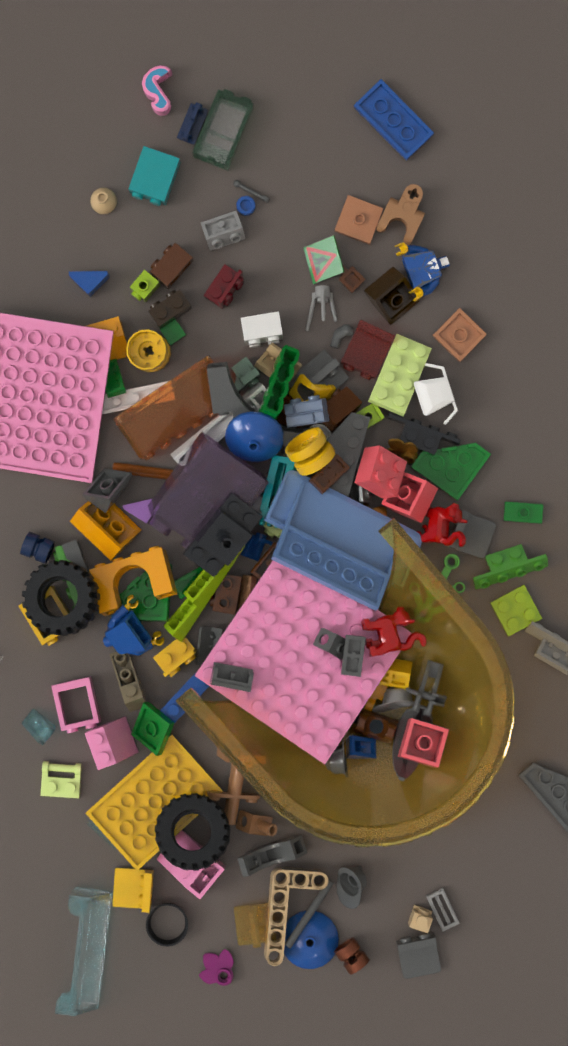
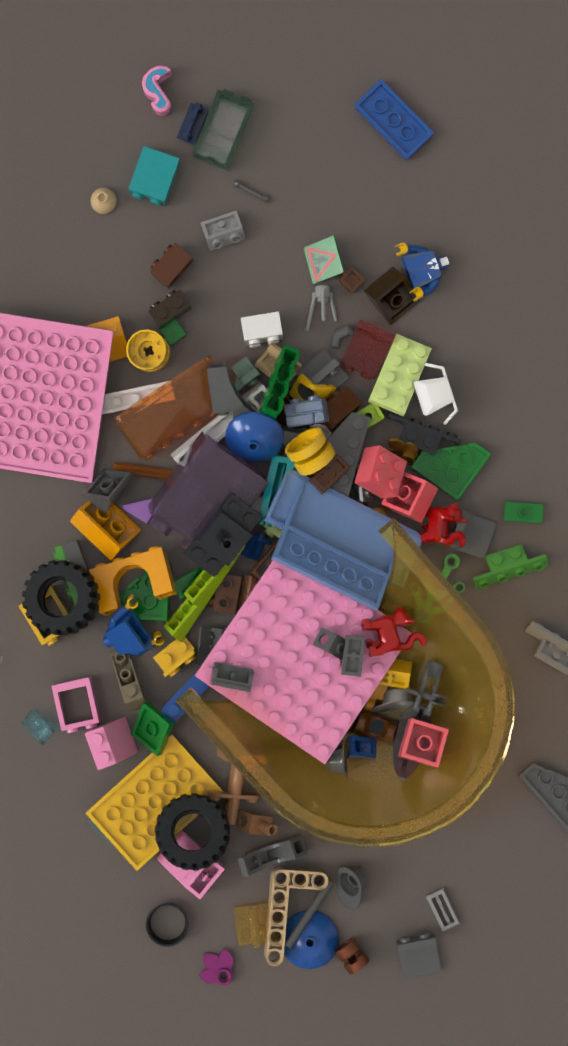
(37, 547): dark blue wheel -> none
(61, 786): yellowish green plate -> none
(89, 280): blue slope -> none
(91, 944): windscreen -> none
(115, 383): green plate -> none
(133, 888): yellow bracket -> none
(144, 286): lime brick -> none
(223, 286): dark red bracket -> none
(245, 205): blue tile -> none
(358, 219): nougat plate -> none
(404, 211): medium nougat piece -> none
(420, 919): tan brick -> none
(459, 335): nougat plate -> none
(515, 610): lime plate -> none

